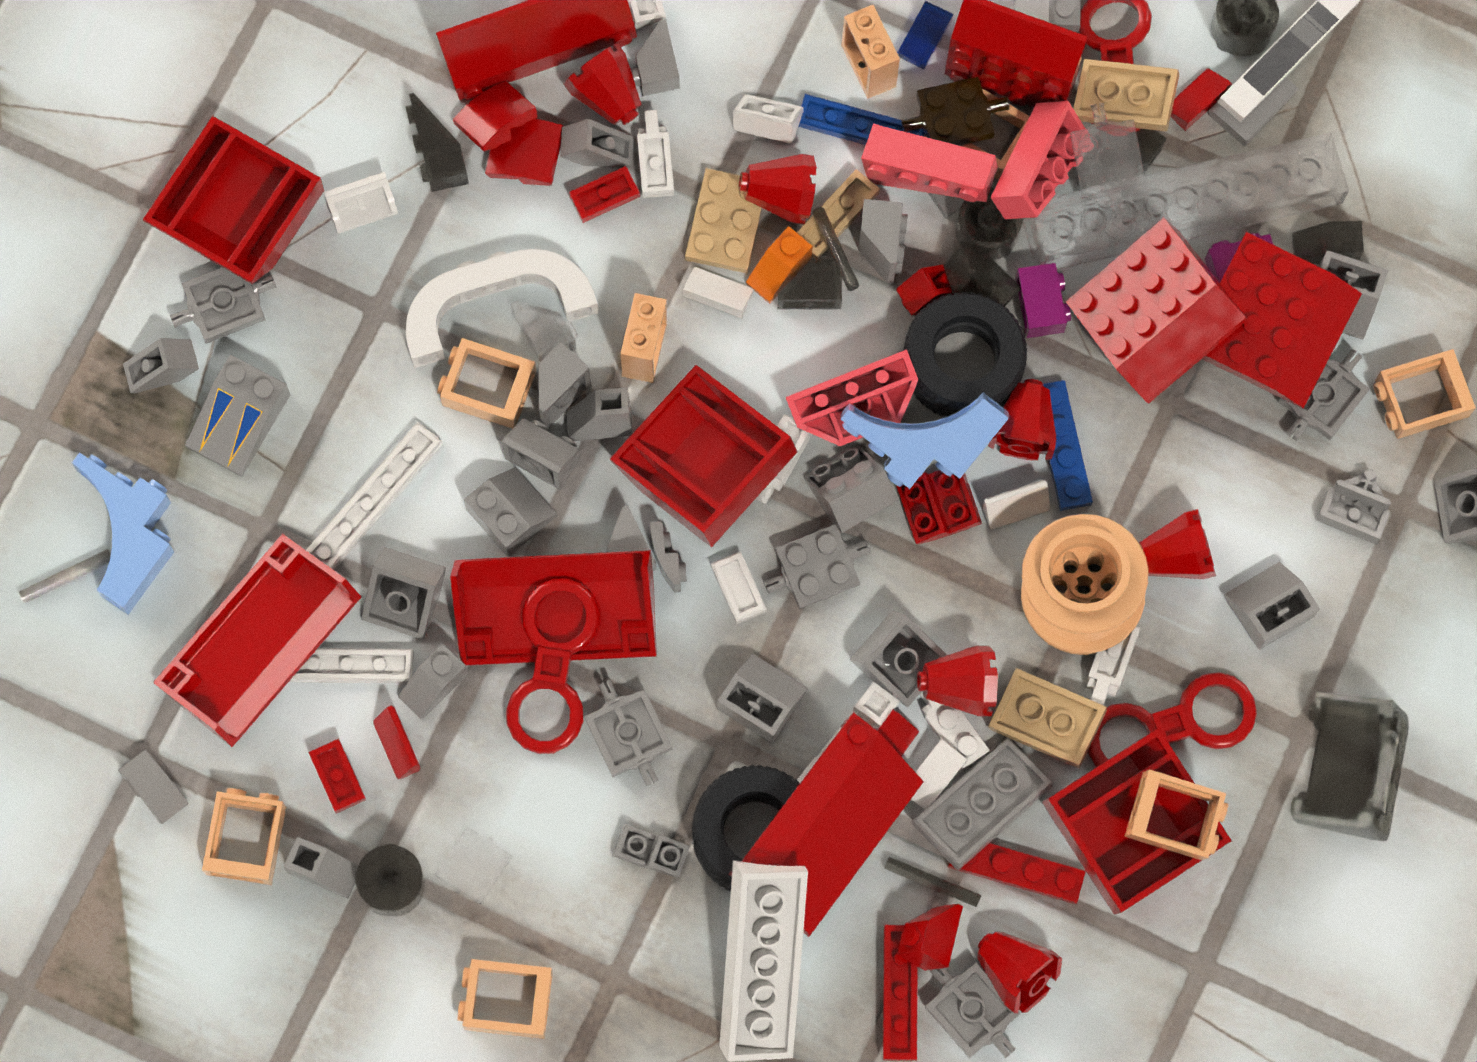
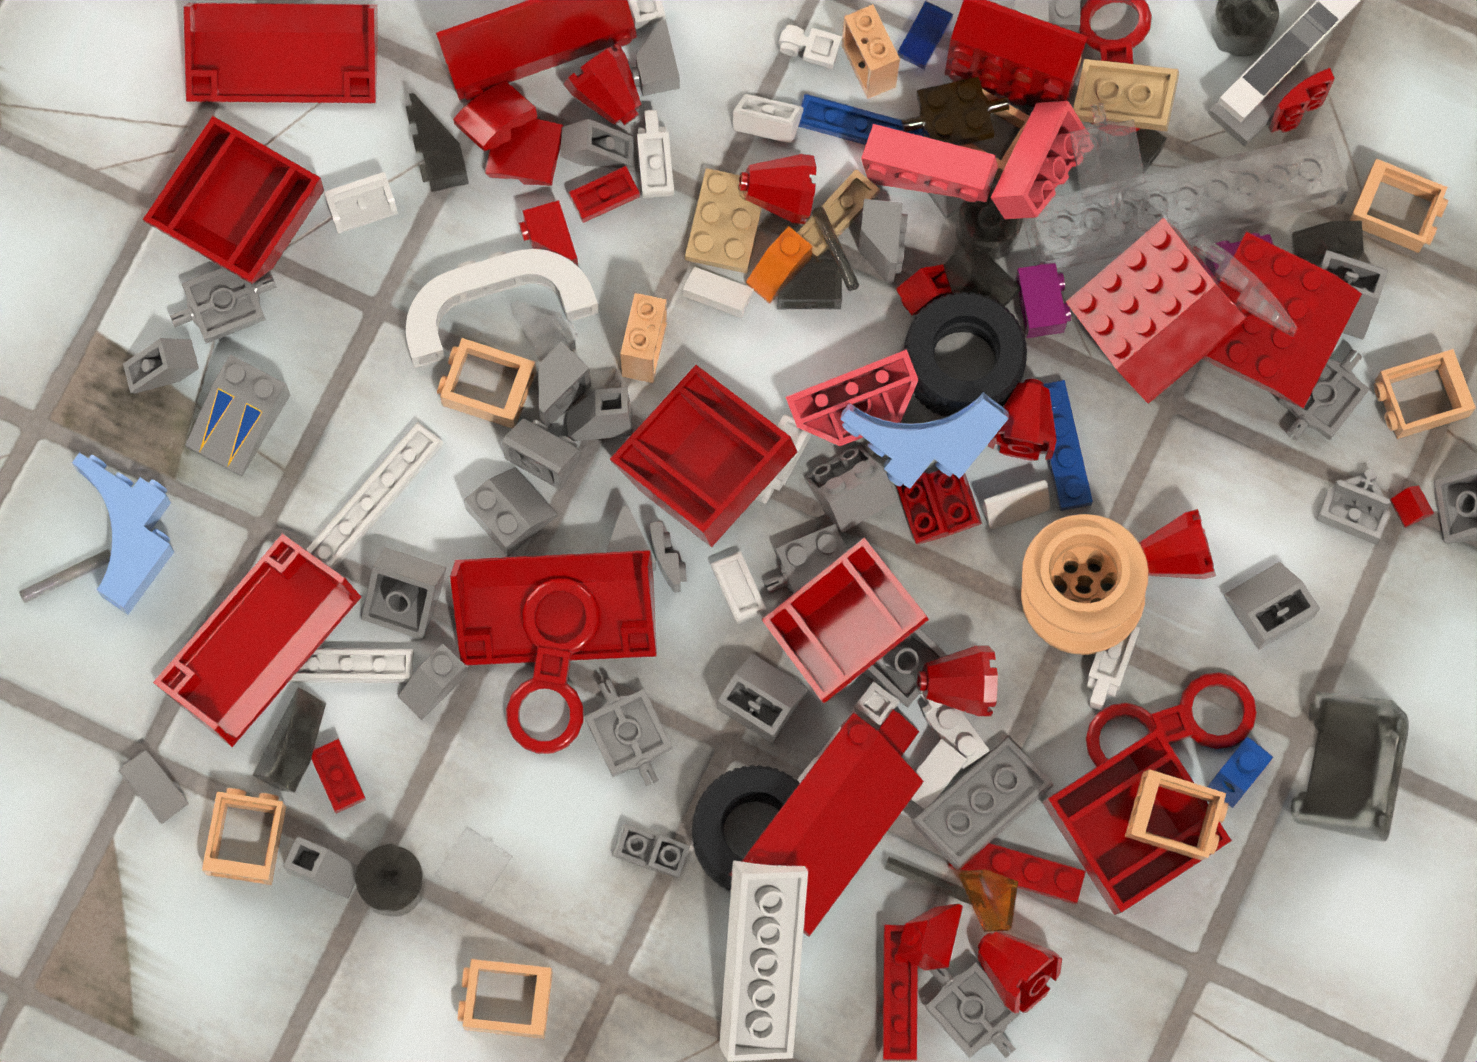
(281, 52): none -> red slope
(292, 743): none -> clear smoke slope
(396, 743): red slope -> none
(548, 230): none -> red slope
(819, 47): none -> white plate
(844, 620): none -> slope
(991, 898): none -> clear orange slope
(1047, 718): tan plate -> none
(1198, 98): red slope -> none
(1241, 771): none -> blue torso
(1254, 294): none -> clear slope
(1303, 97): none -> red slope
(1409, 183): none -> light nougat window
(1411, 505): none -> red slope

